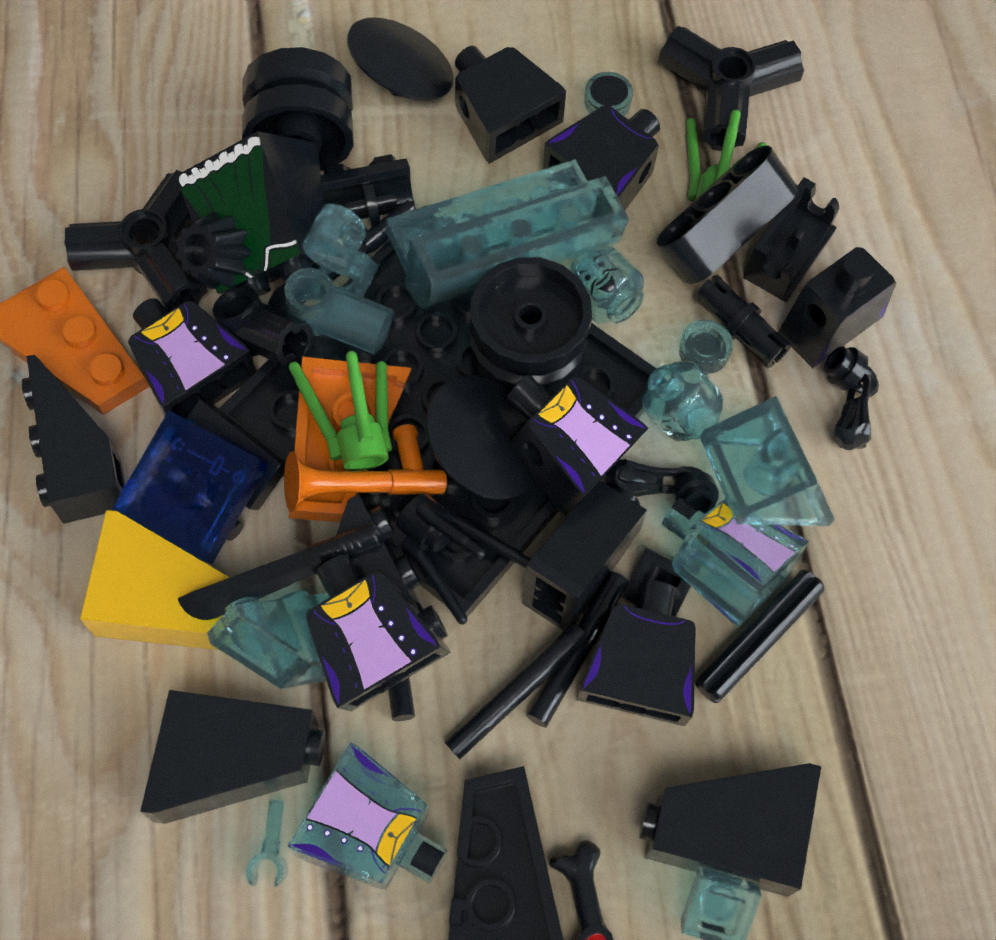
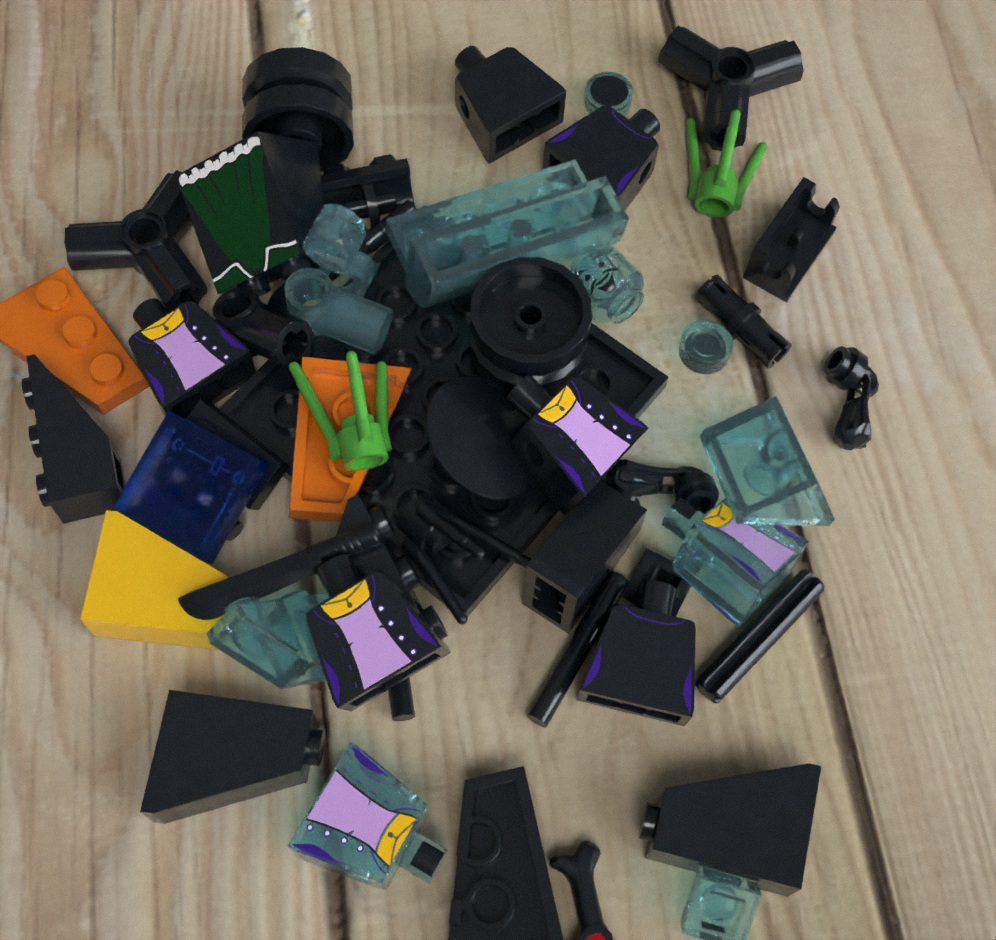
(213, 250): black piece -> none
(270, 846): clear light blue hand -> none
(305, 481): orange piece -> none
(400, 59): black shield -> none
(516, 690): black bar -> none
(682, 401): clear light blue head -> none
(727, 214): beam -> none
(850, 294): black torso -> none

